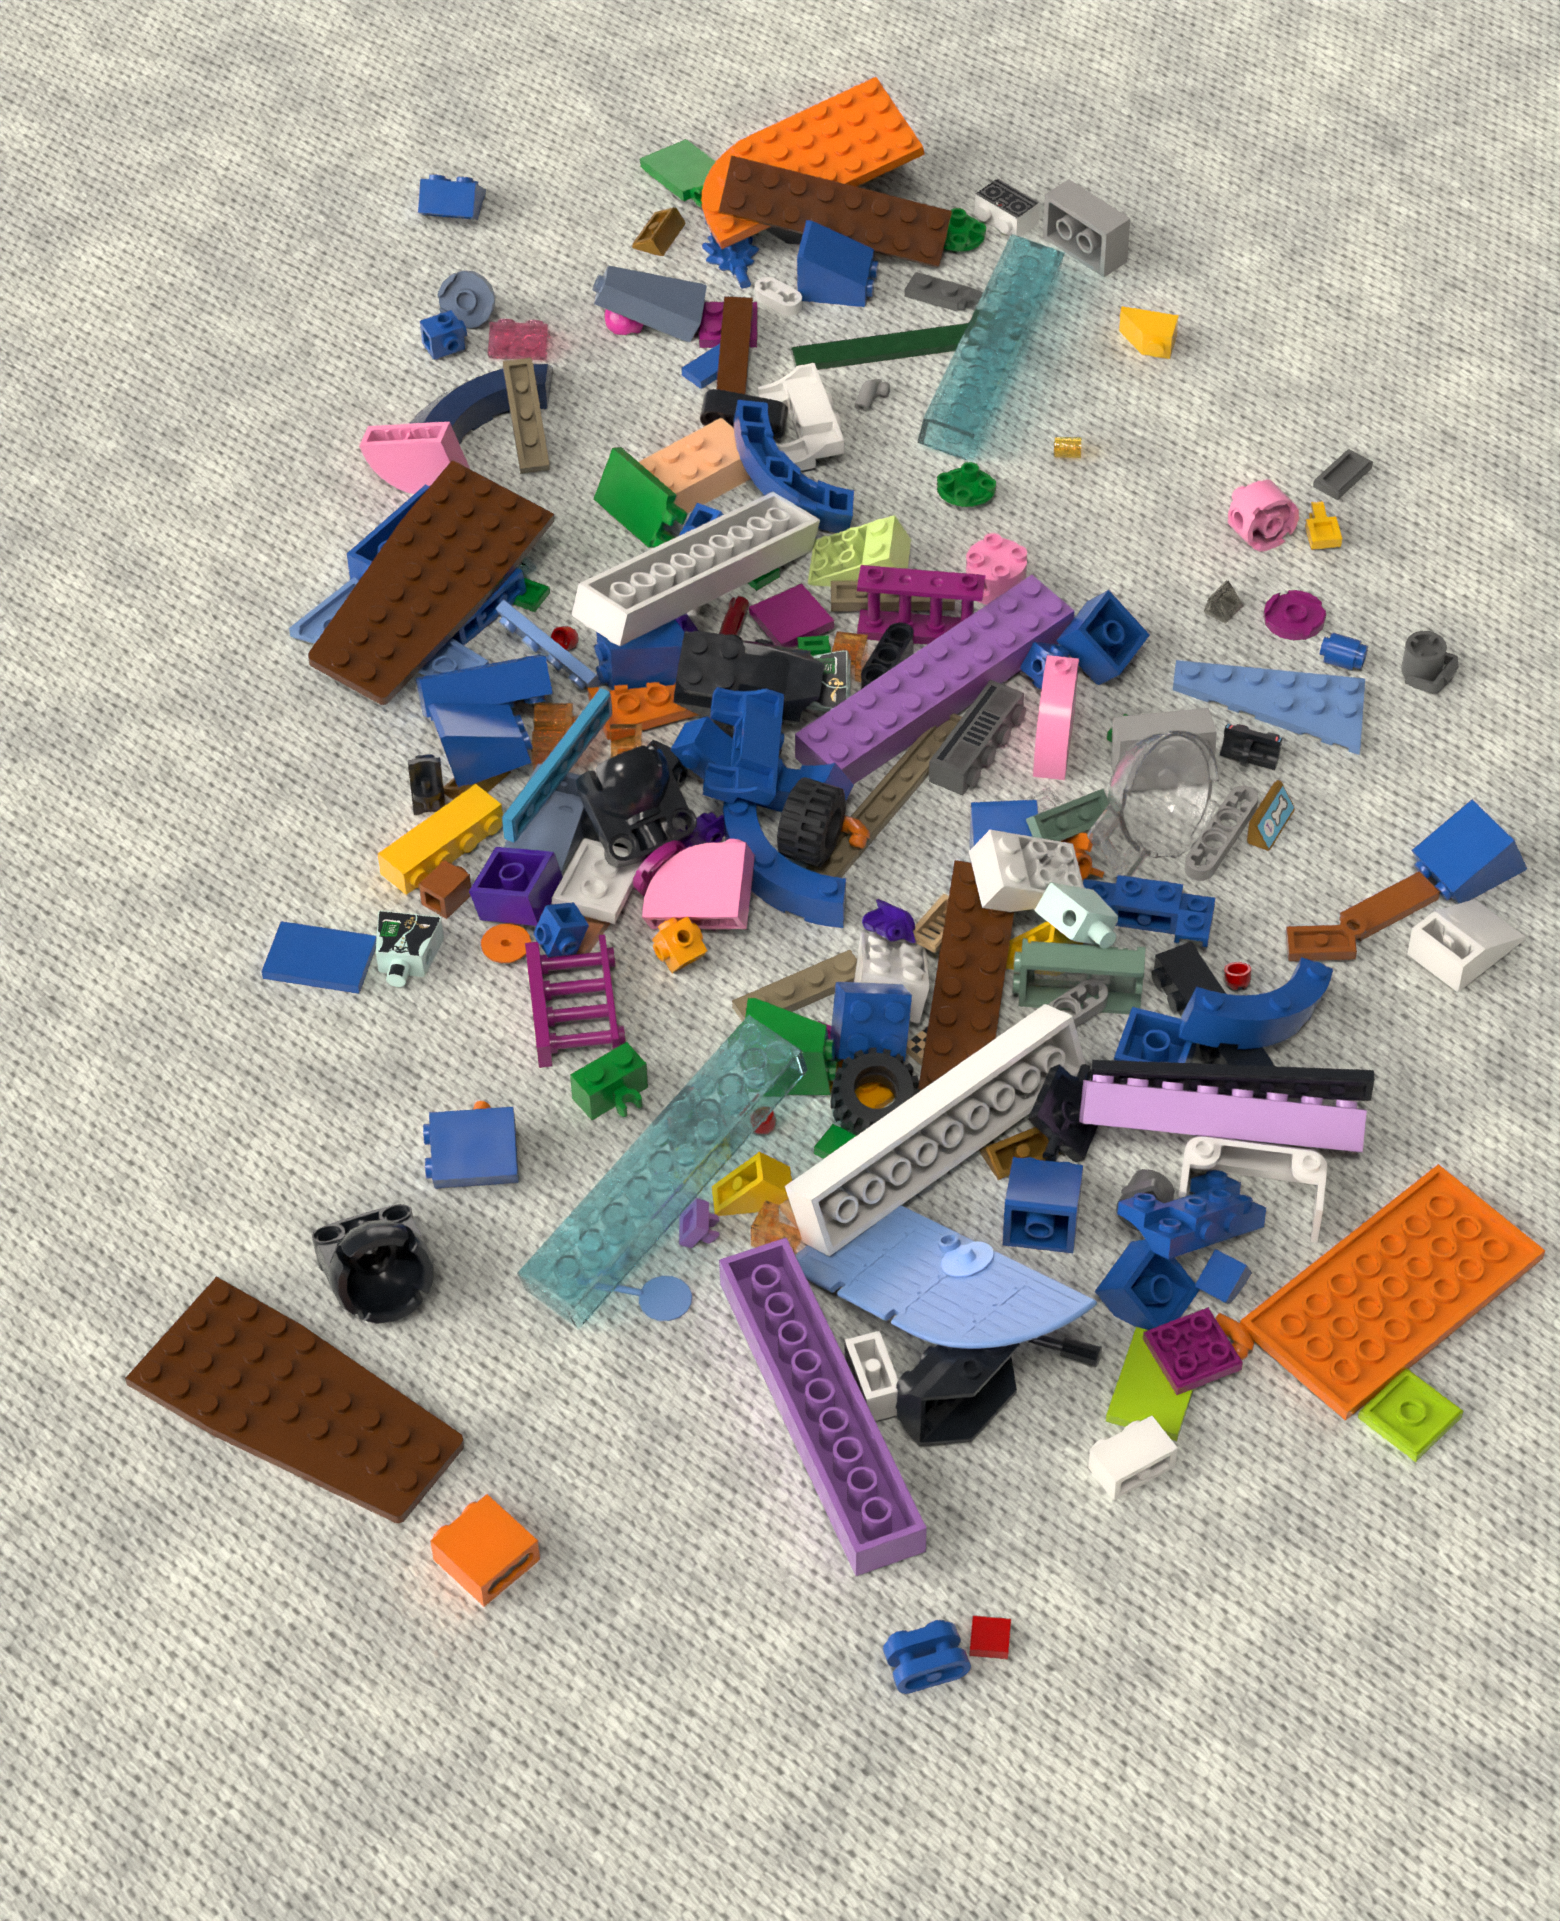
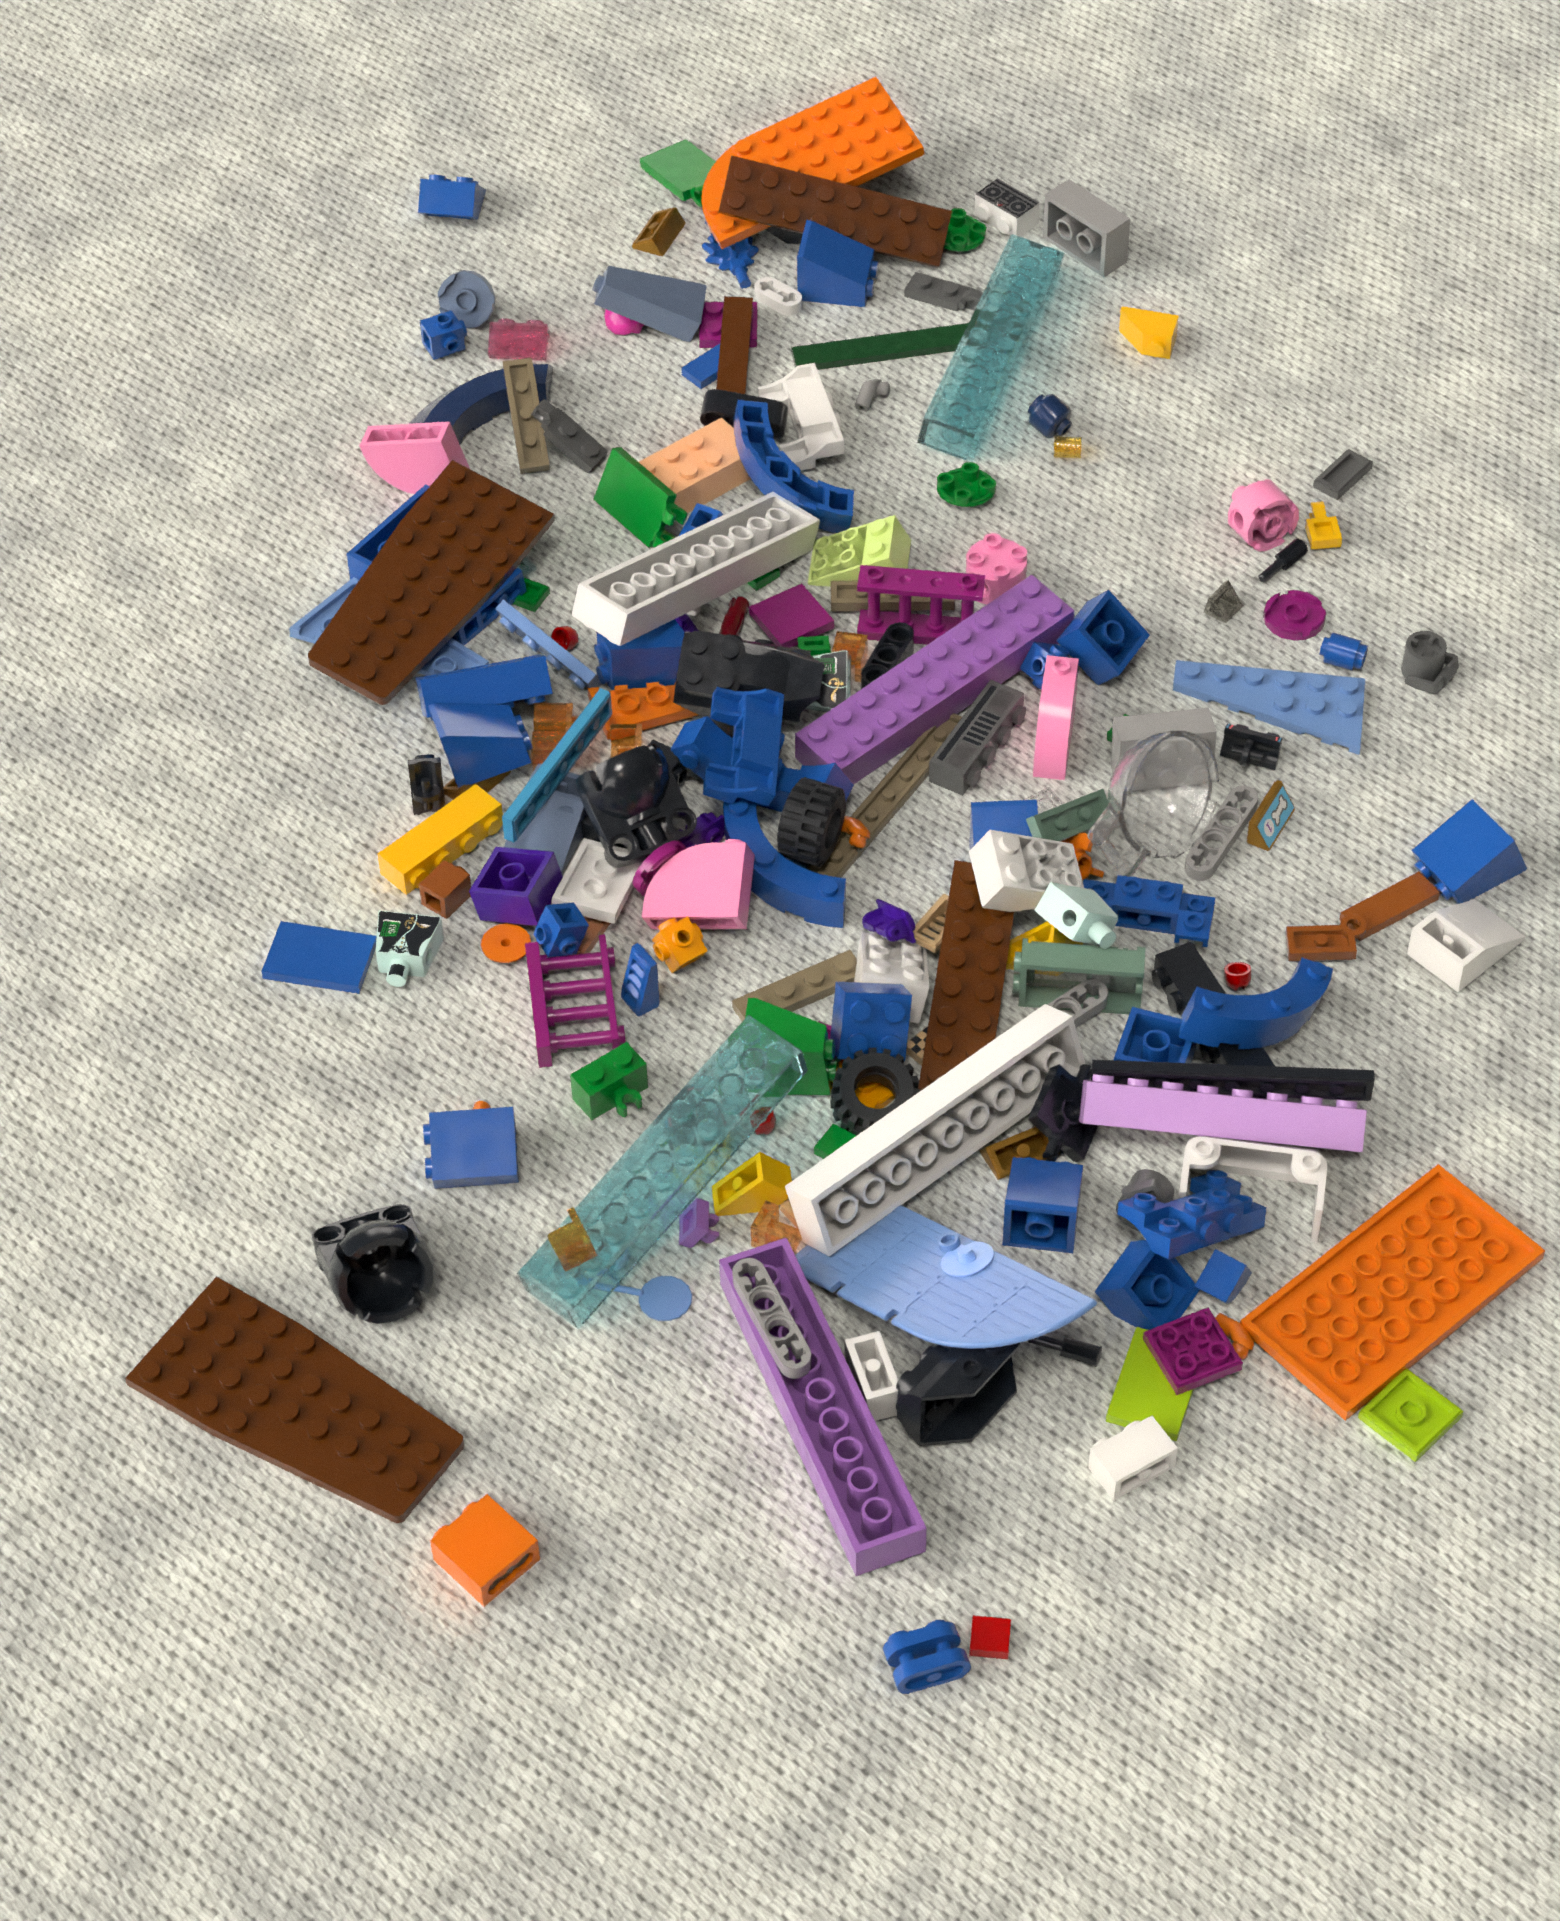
(569, 436): none -> dark grey hinge
(572, 1243): none -> clear orange panel
(640, 982): none -> blue slope
(771, 1317): none -> light grey beam
(1050, 415): none -> dark blue head
(1285, 558): none -> black axle

